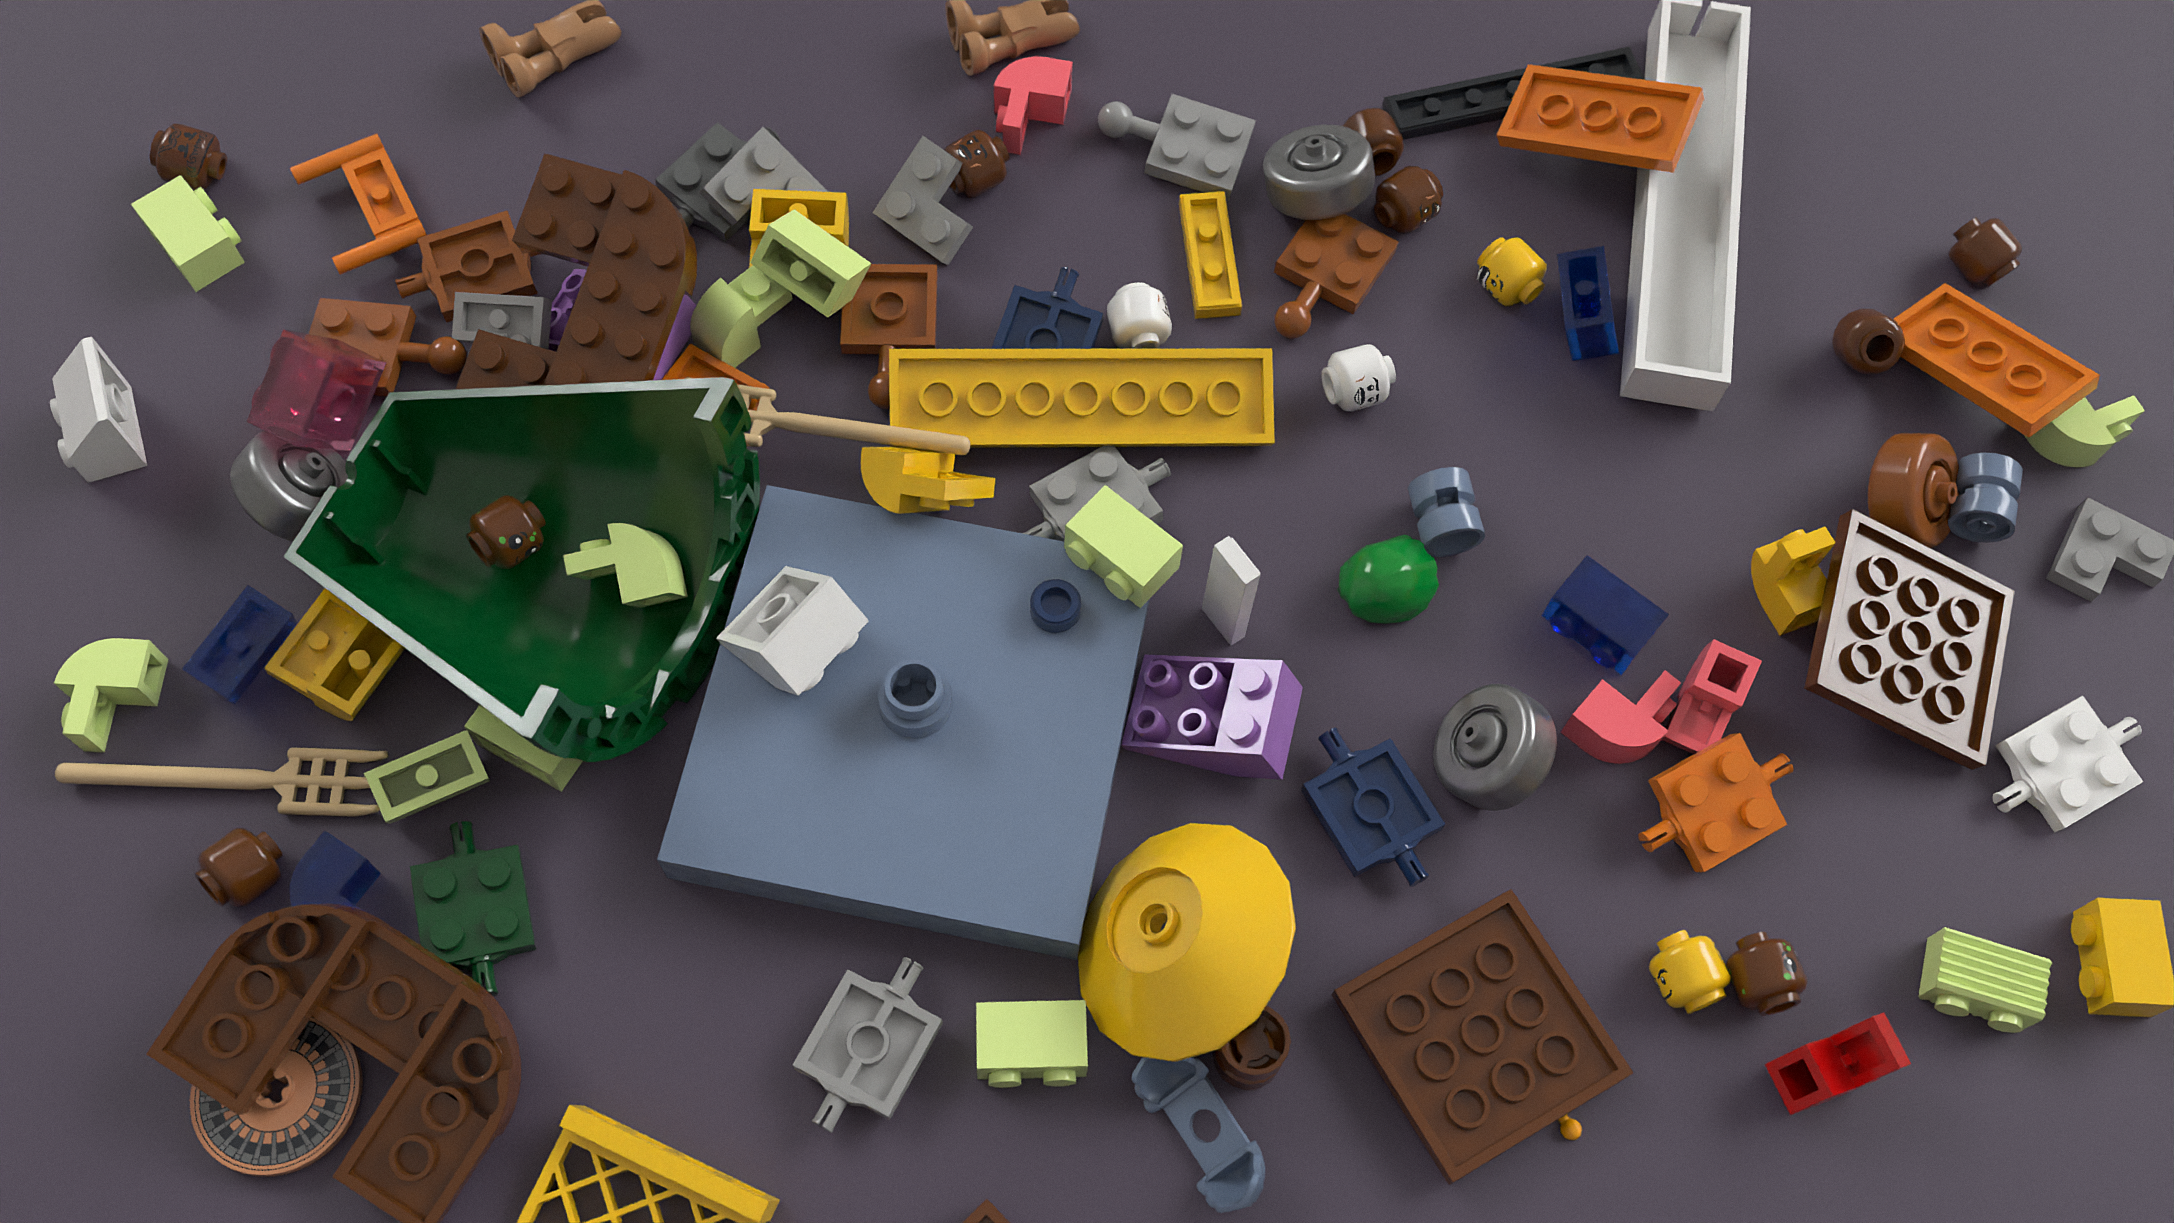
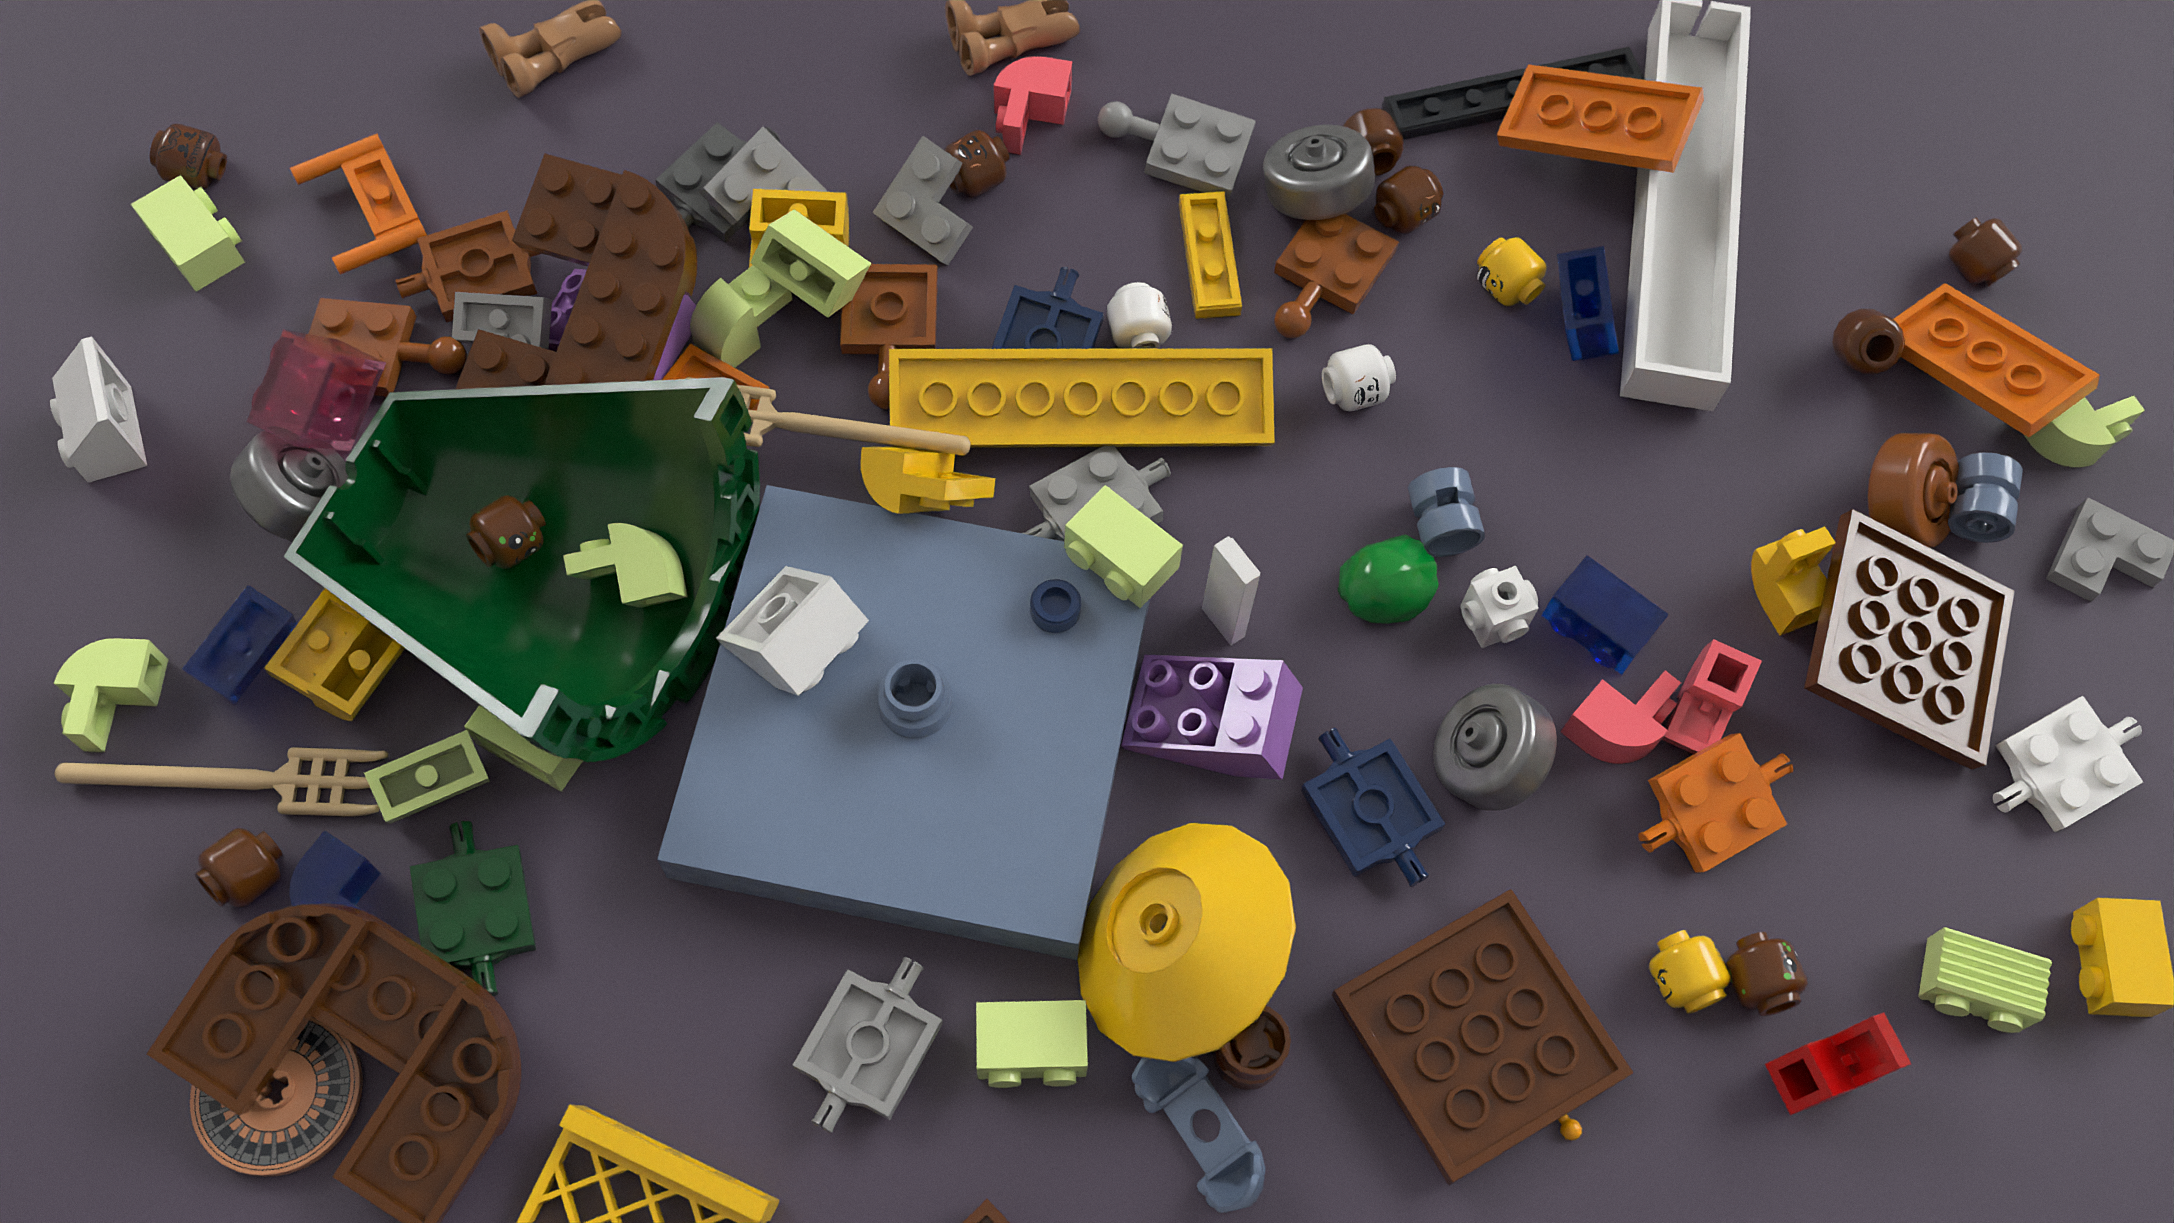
(1499, 606): none -> white brick

